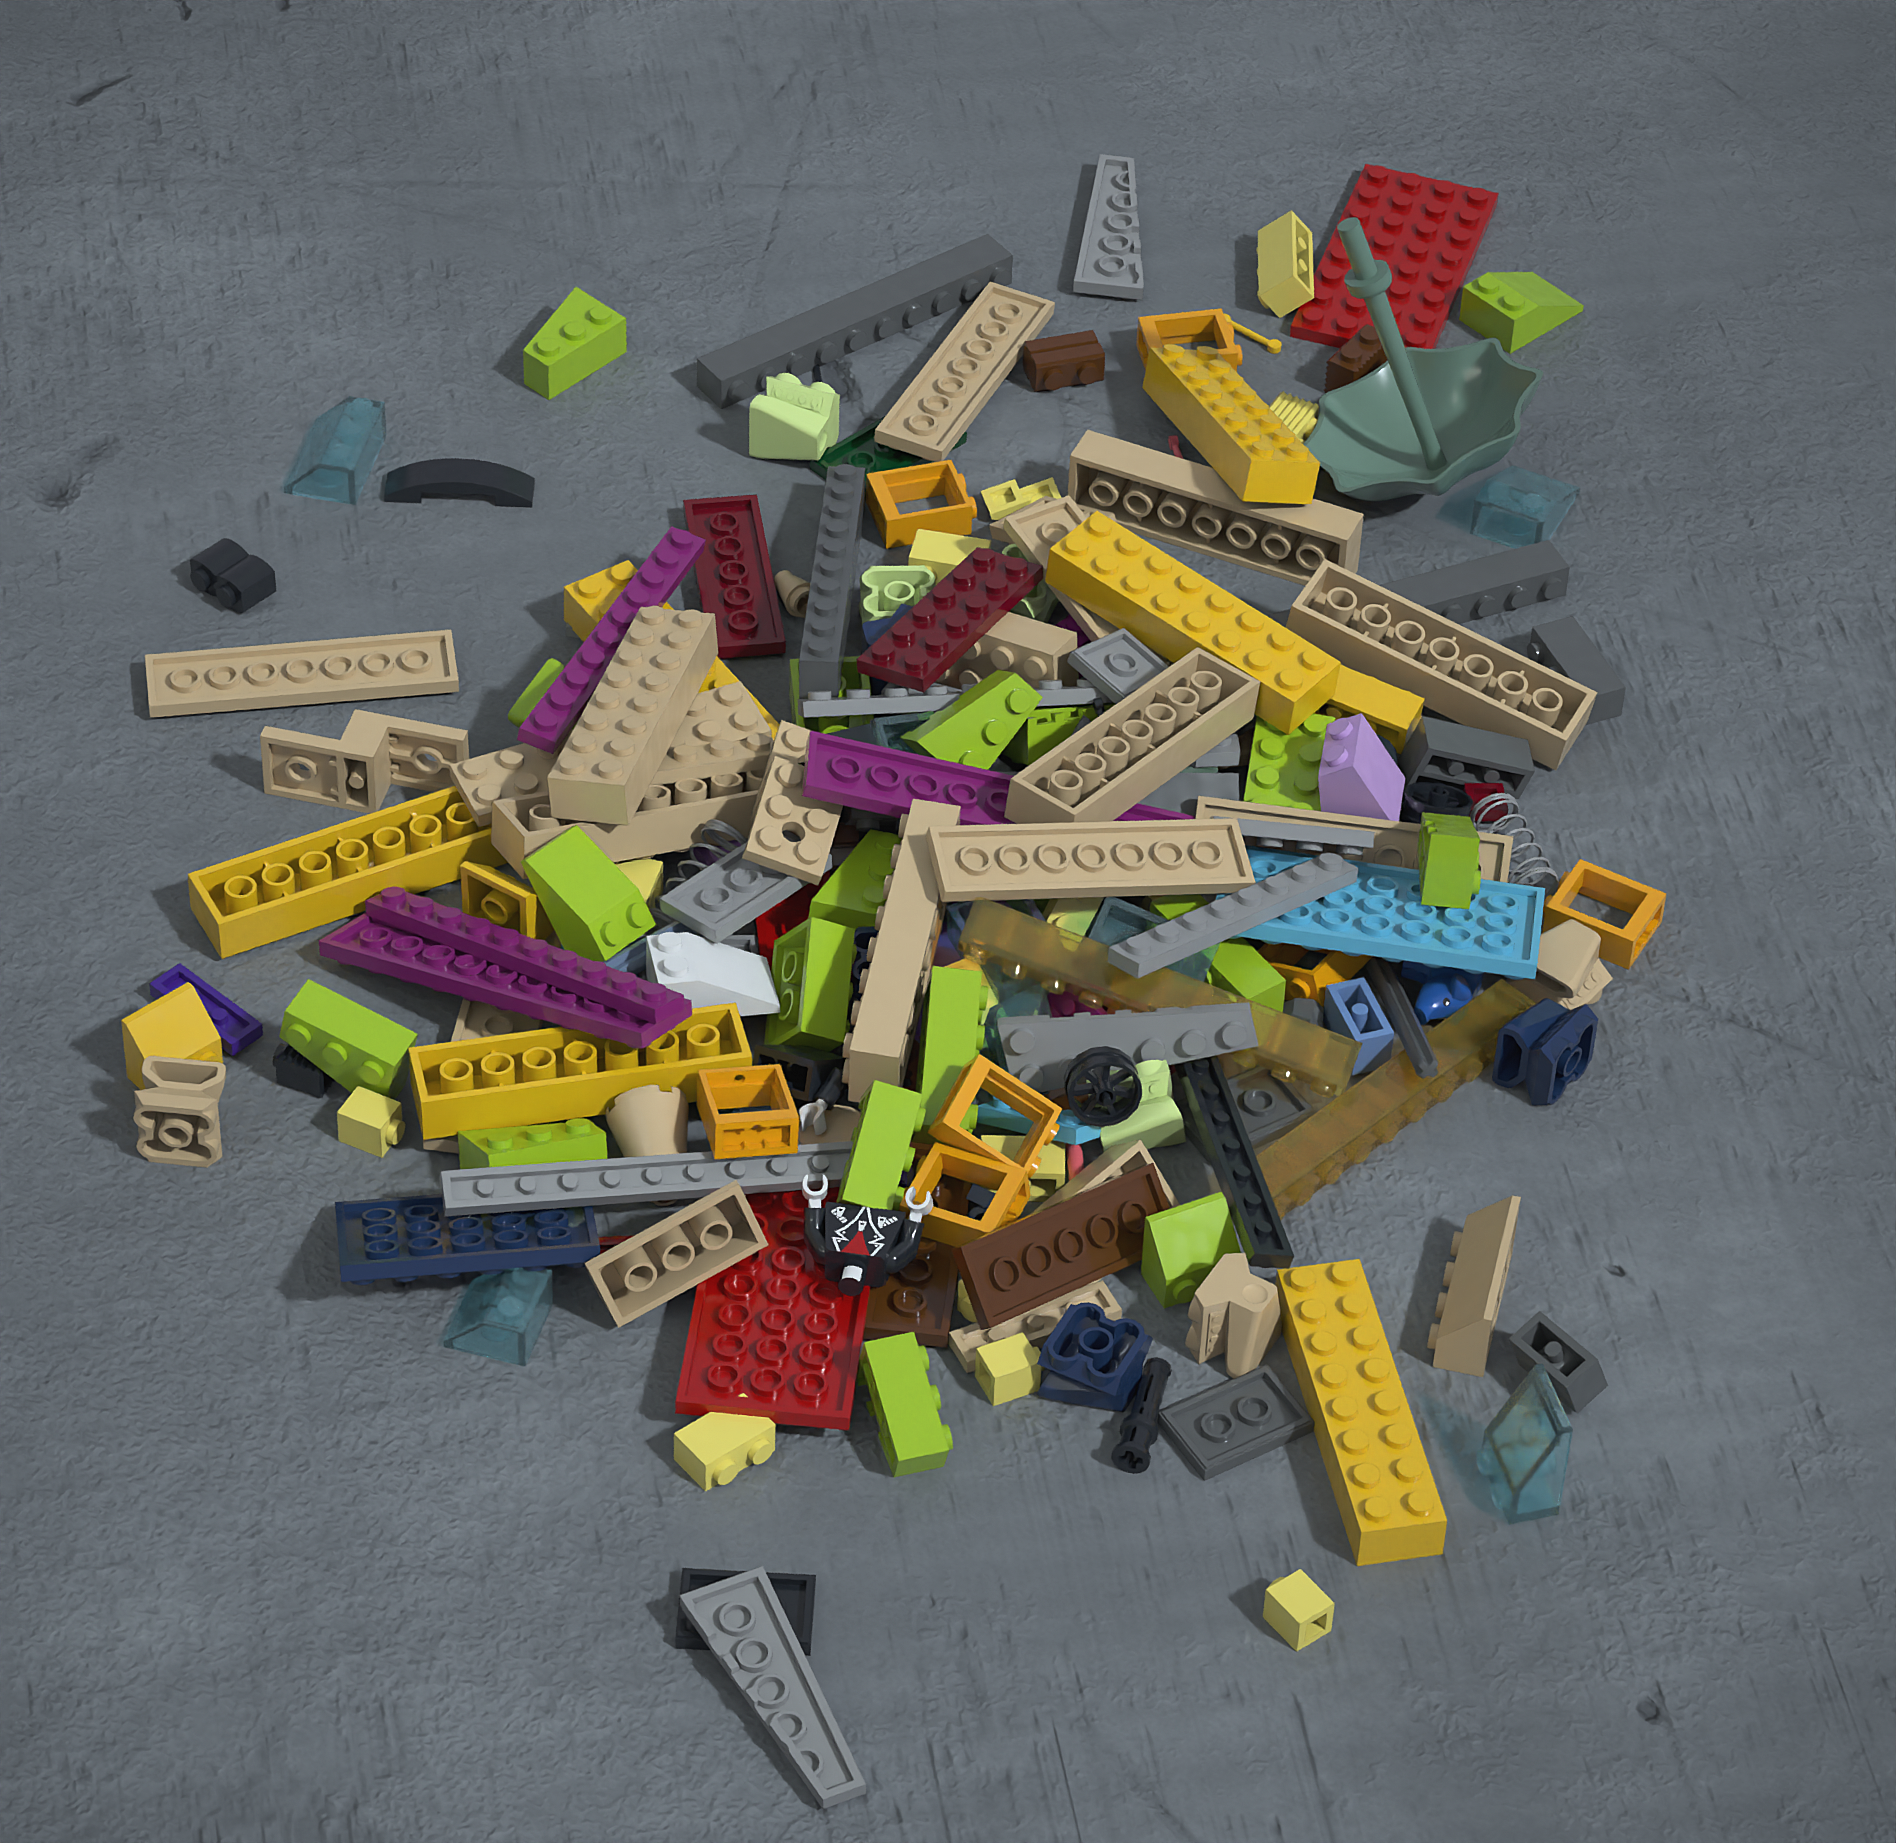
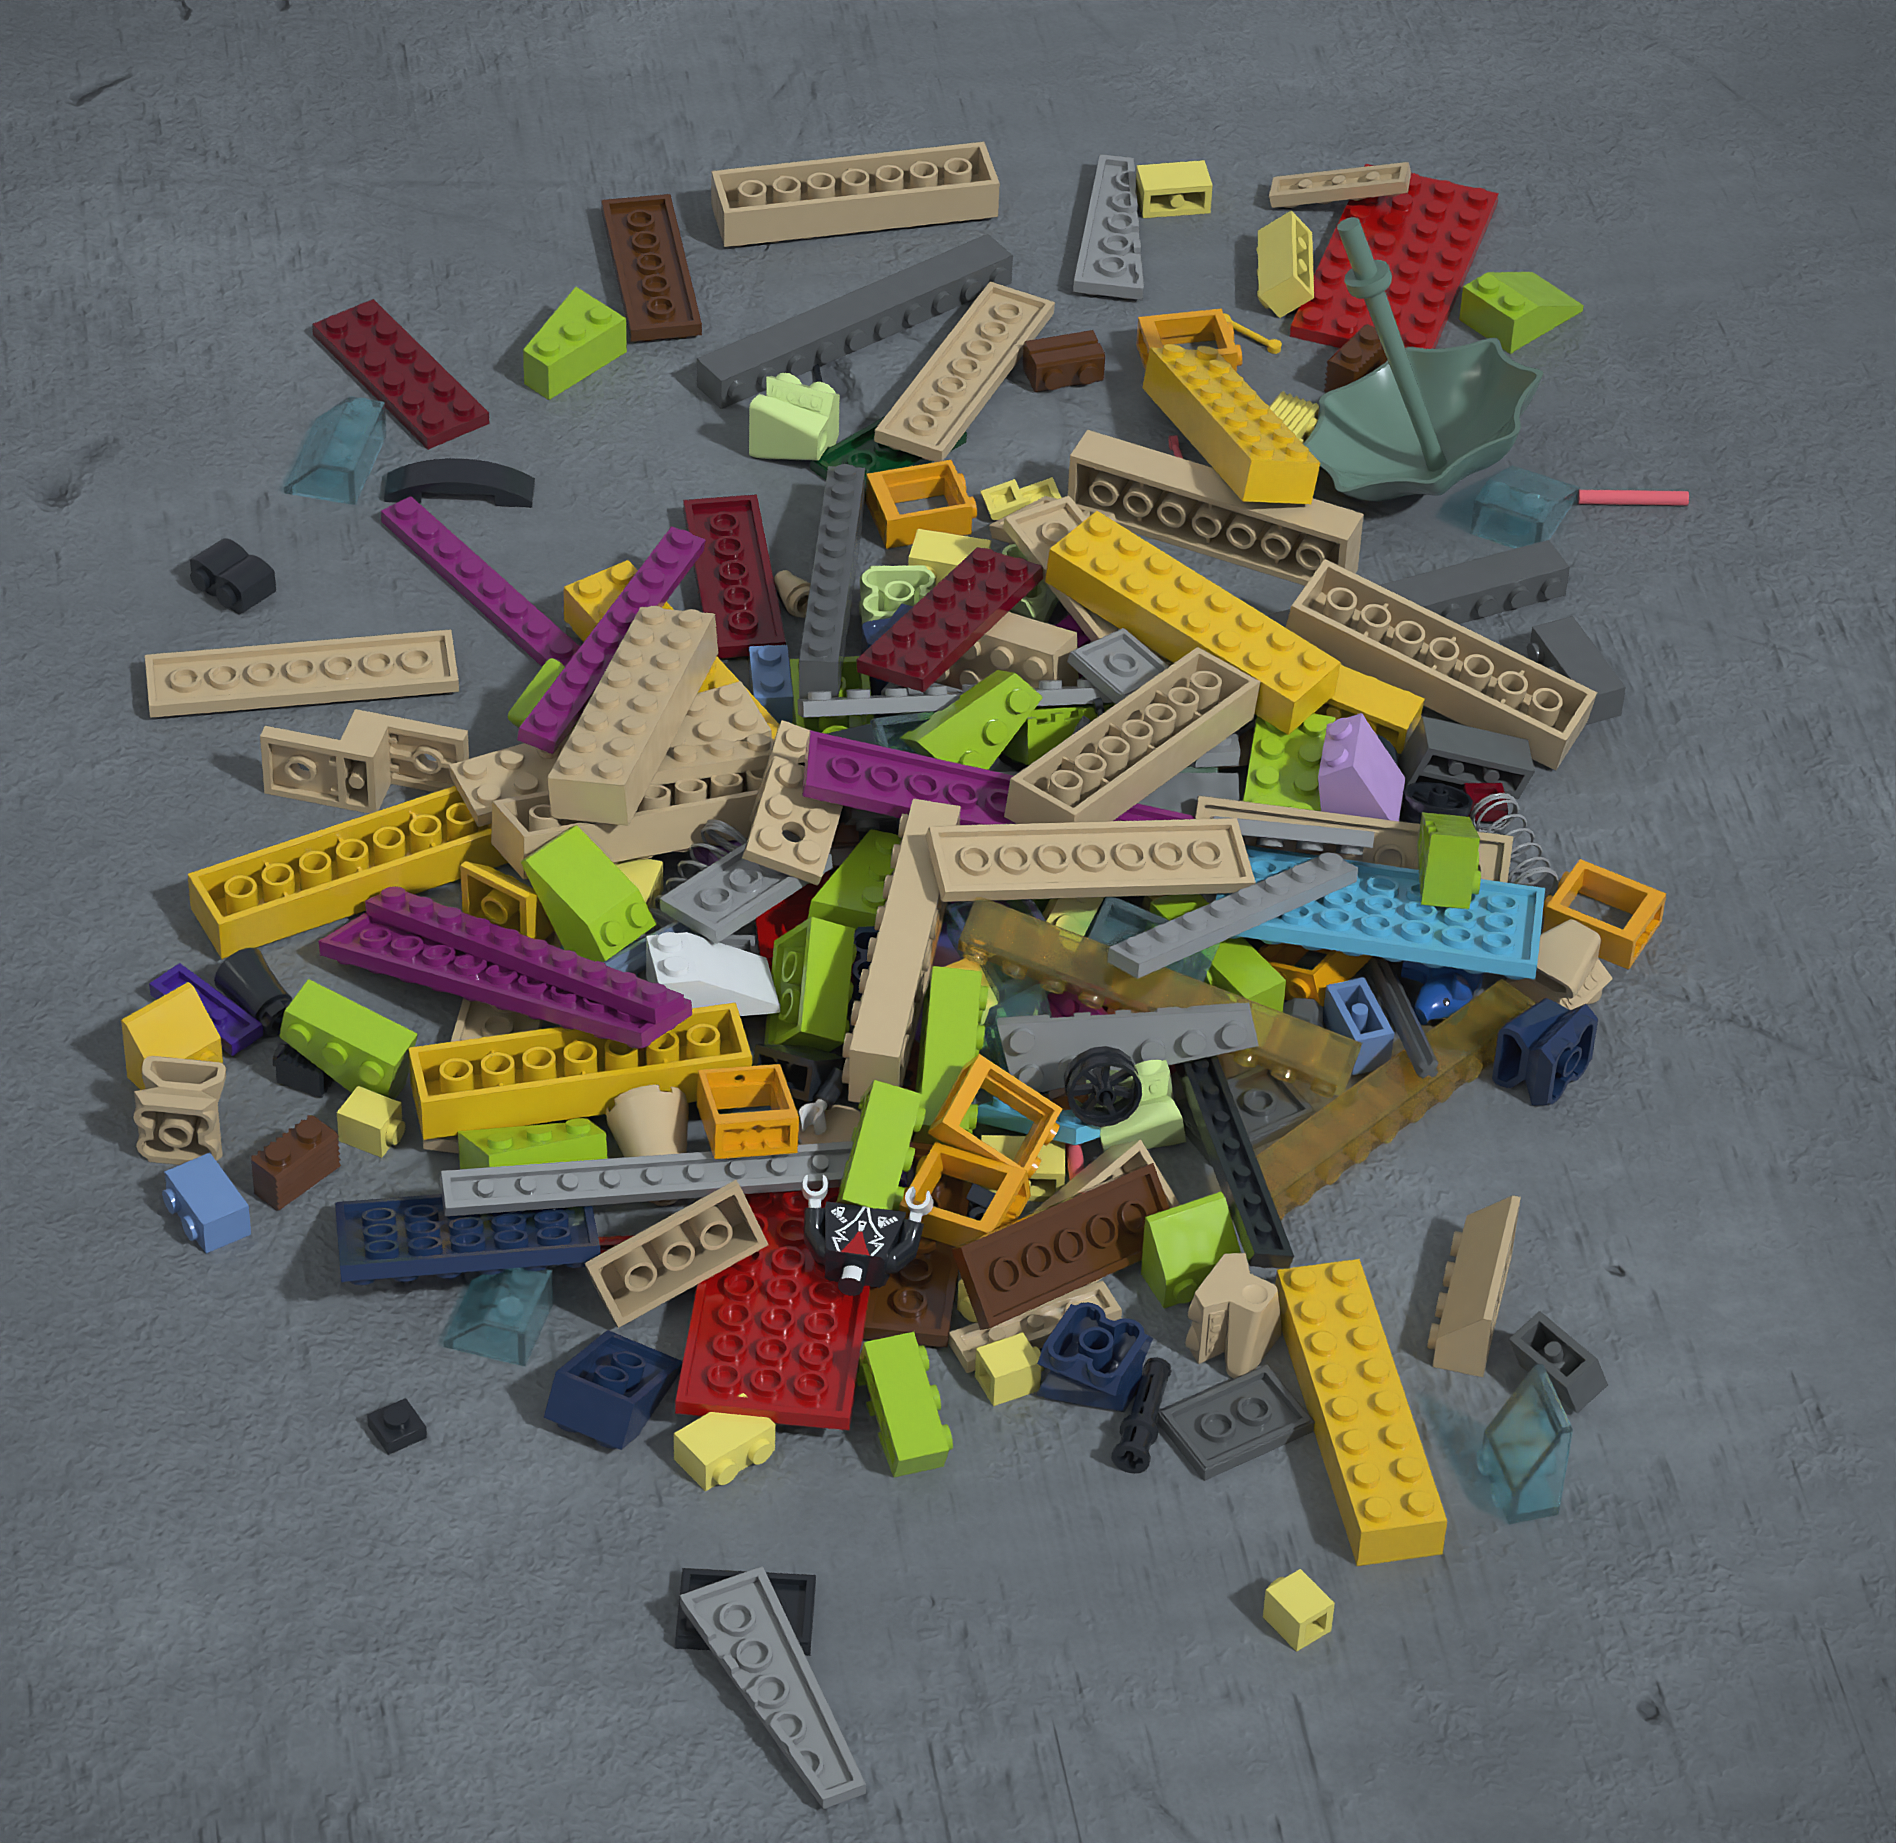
(206, 1203): none -> medium blue brick
(254, 988): none -> black plant
(295, 1162): none -> reddish brown brick
(397, 1426): none -> black plate
(400, 374): none -> dark red plate
(478, 582): none -> magenta plate
(611, 1389): none -> dark blue slope
(651, 268): none -> reddish brown plate
(771, 680): none -> medium blue brick
(854, 194): none -> tan brick
(1173, 189): none -> light yellow brick
(1340, 185): none -> tan plate
(1633, 497): none -> coral bar

